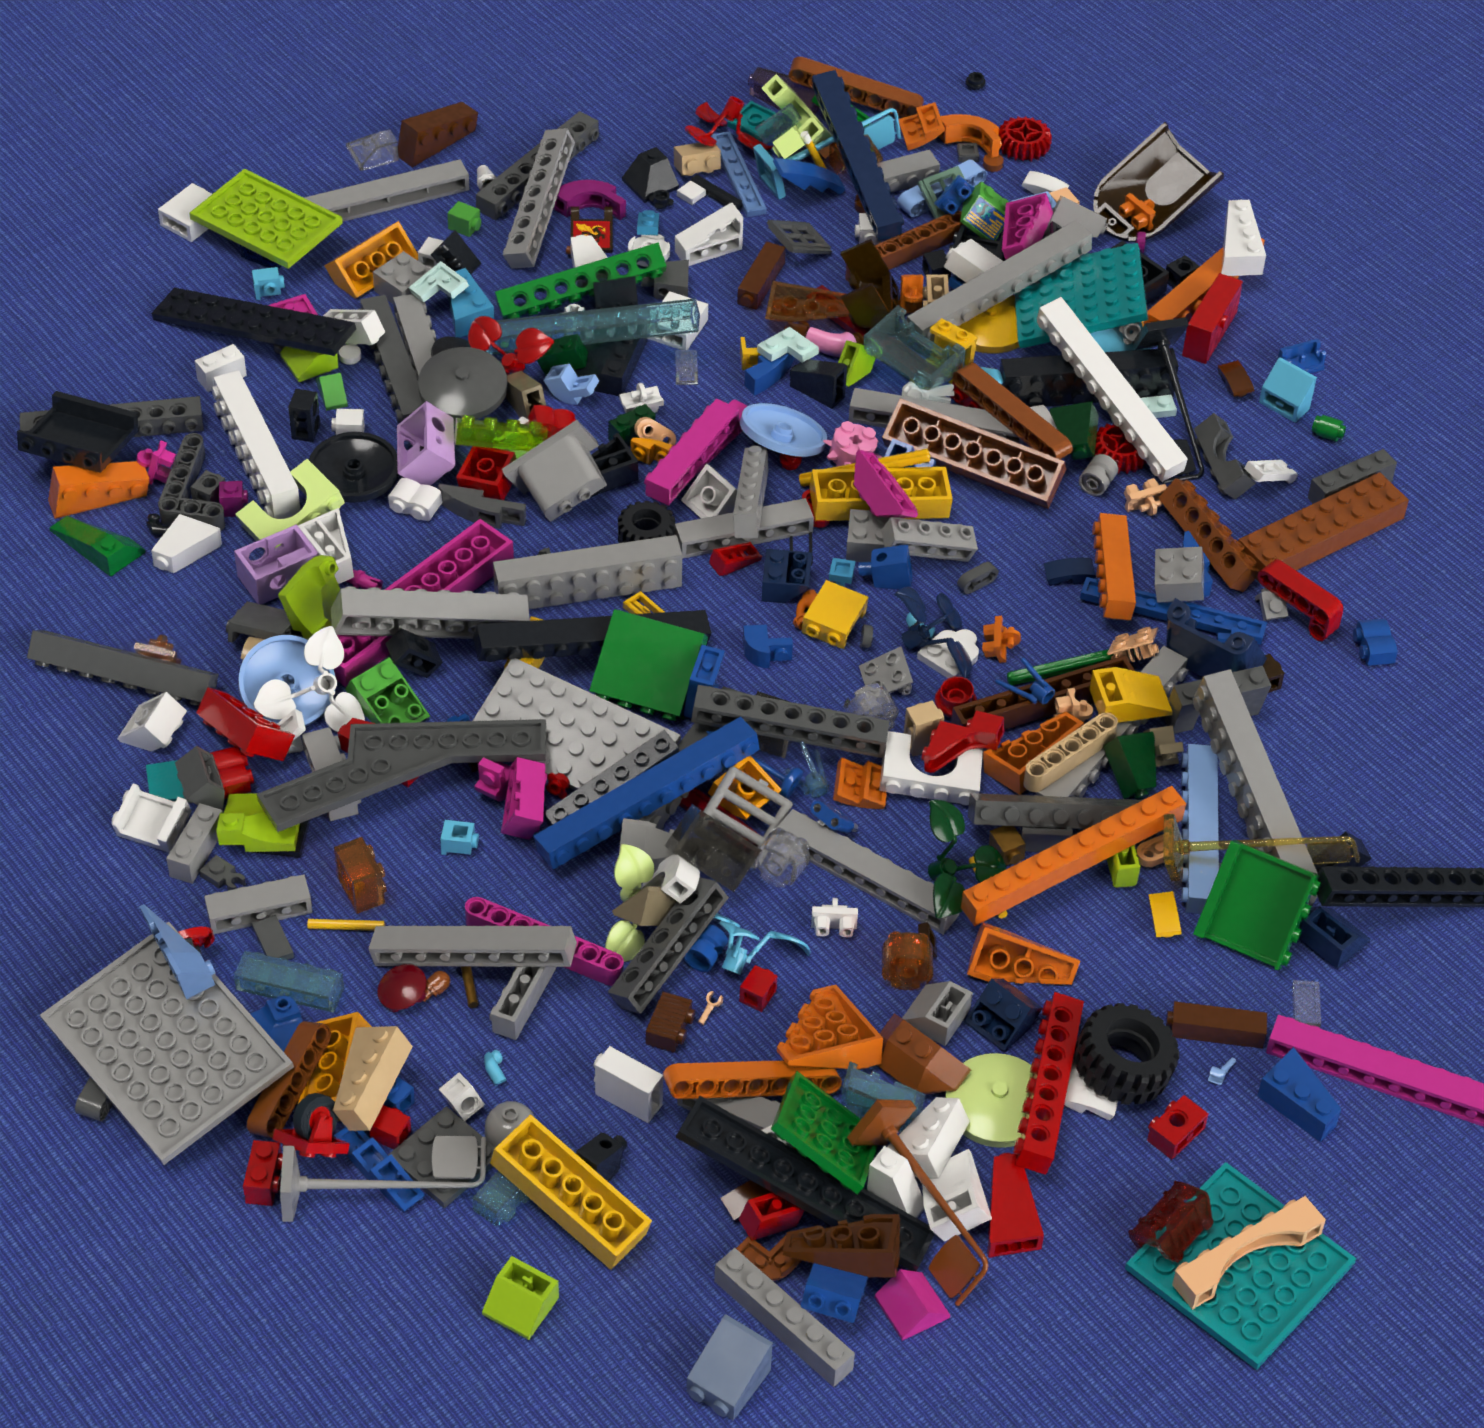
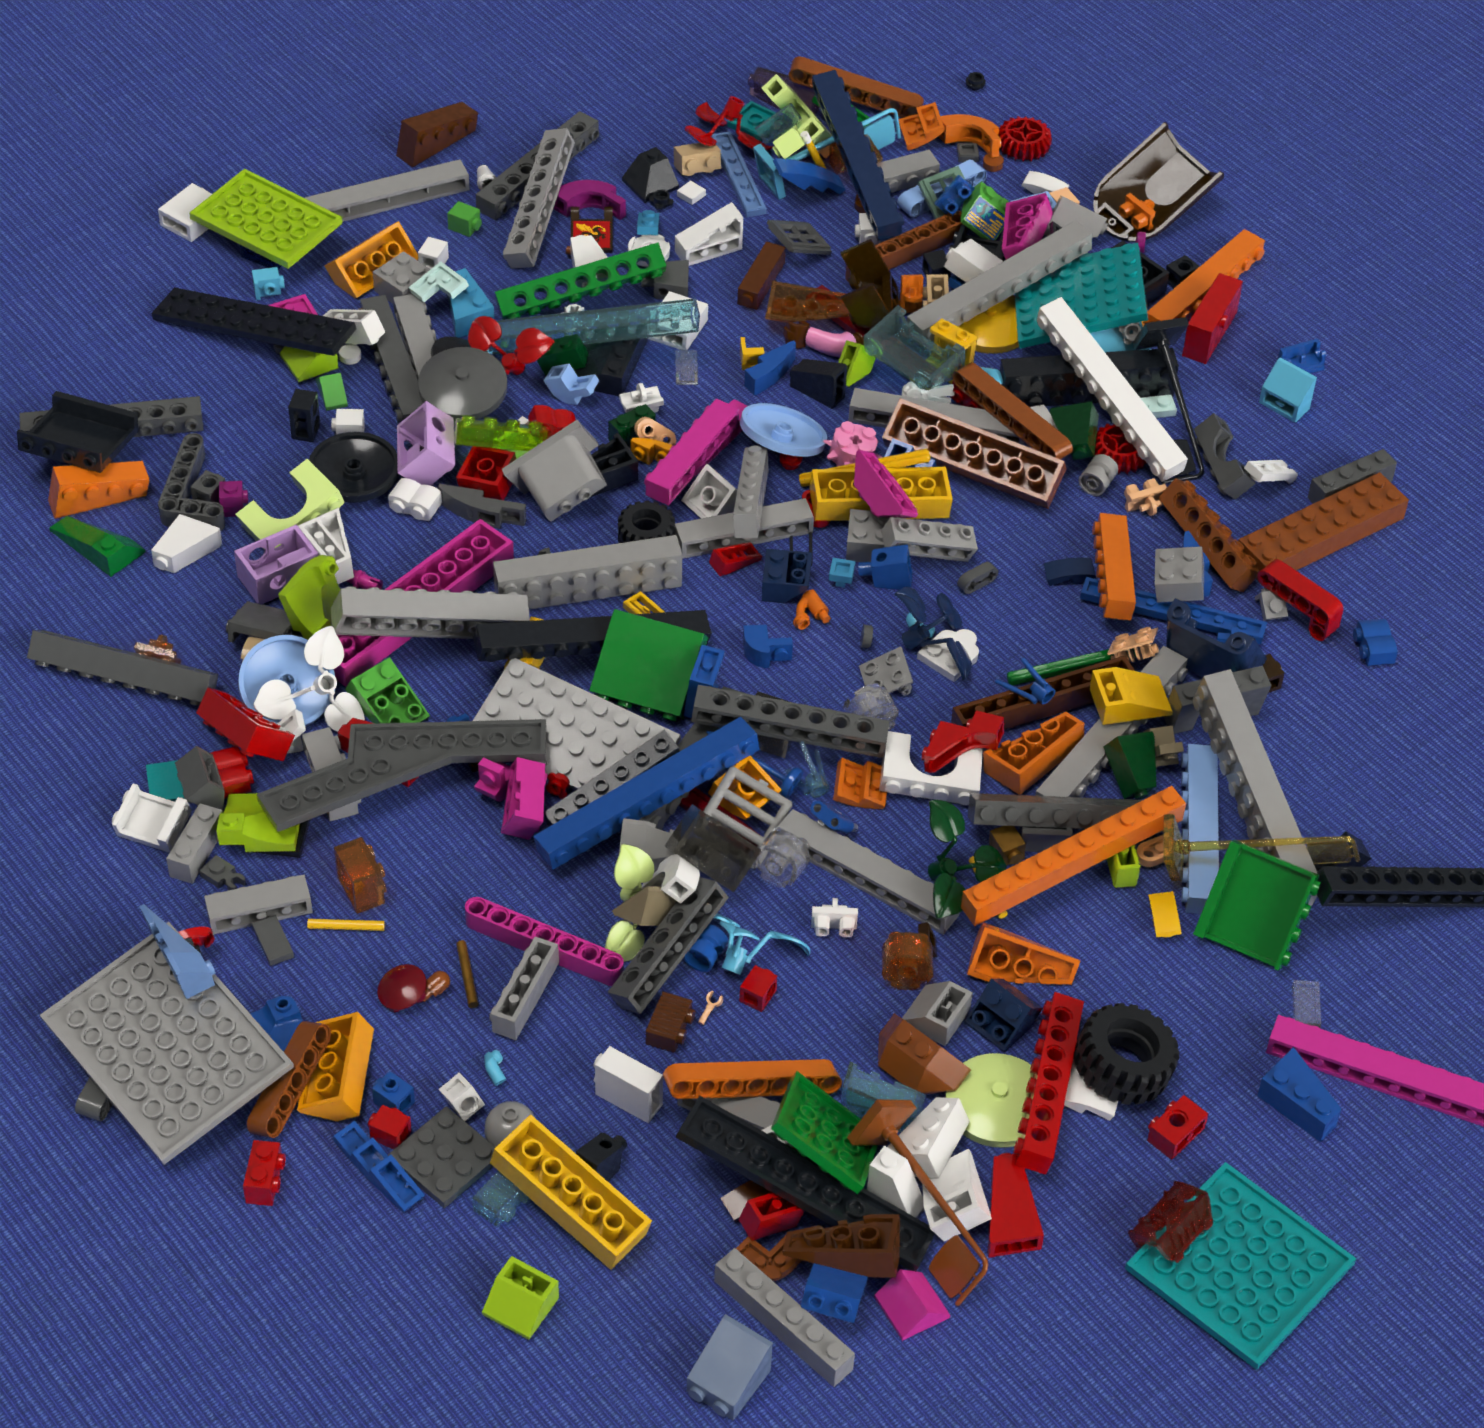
(153, 723): white slope -> none
(155, 460): dark pink hips -> none
(155, 526): black arm -> none
(219, 363): white brick -> none
(255, 446): white brick -> none
(281, 977): clear light blue brick -> none
(313, 1128): plate -> none
(369, 1074): tan wedge -> none
(374, 150): clear slope -> none
(414, 653): black brick -> none
(451, 1159): light grey piece -> none
(456, 254): black hinge -> none
(458, 837): medium azure brick -> none
(473, 946): light grey brick -> none
(523, 393): dark tan slope -> none
(615, 293): black hinge -> none
(716, 192): black axle -> none
(788, 342): light aqua plate -> none
(831, 1034): orange slope -> none
(834, 614): yellow panel -> none
(919, 723): tan brick -> none
(953, 693): red piece -> none
(1002, 639): orange hips -> none
(1070, 752): tan beam -> none
(1080, 710): light nougat hips -> none
(1217, 1024): reddish brown brick -> none
(1217, 1075): light blue hand -> none
(1236, 378): reddish brown slope -> none
(1242, 241): white wedge -> none
(1290, 1226): light nougat arch -> none
(1328, 427): green brick -> none
(1332, 936): dark blue slope -> none

